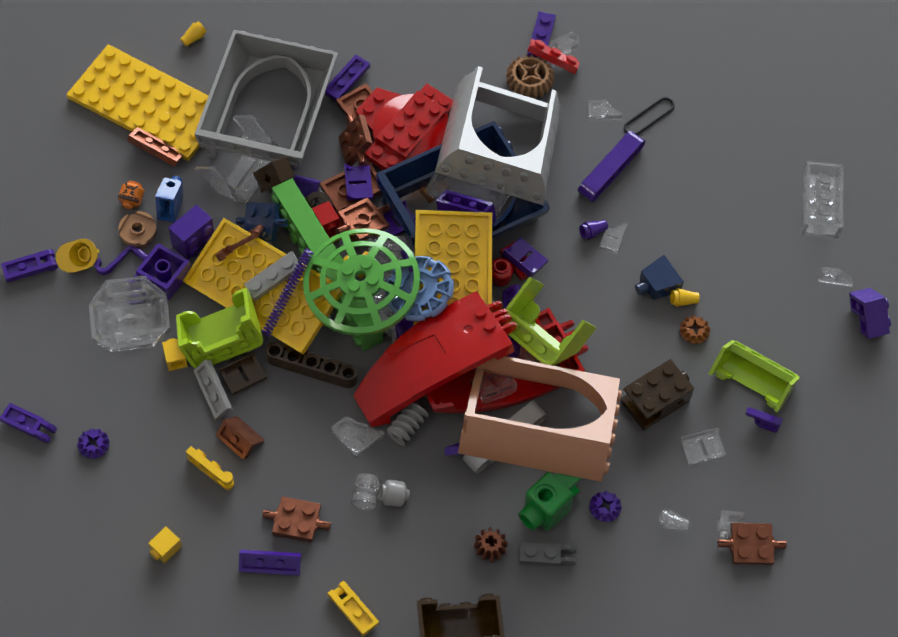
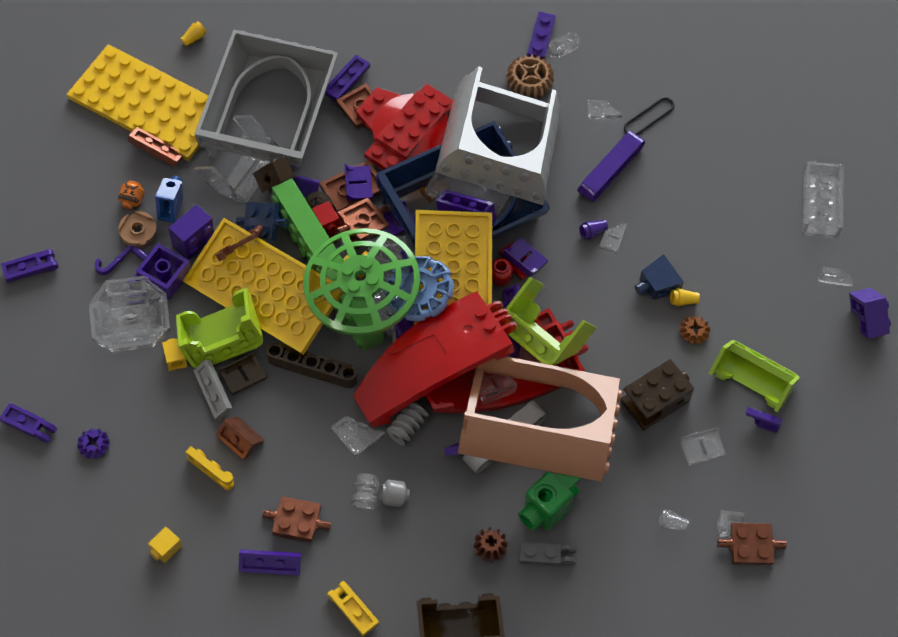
(76, 255): yellow piece -> none
(272, 276): light grey plate -> none
(283, 298): dark purple piece -> none
(355, 140): copper plate -> none
(553, 56): red plate -> none
(603, 514): dark purple gear -> none

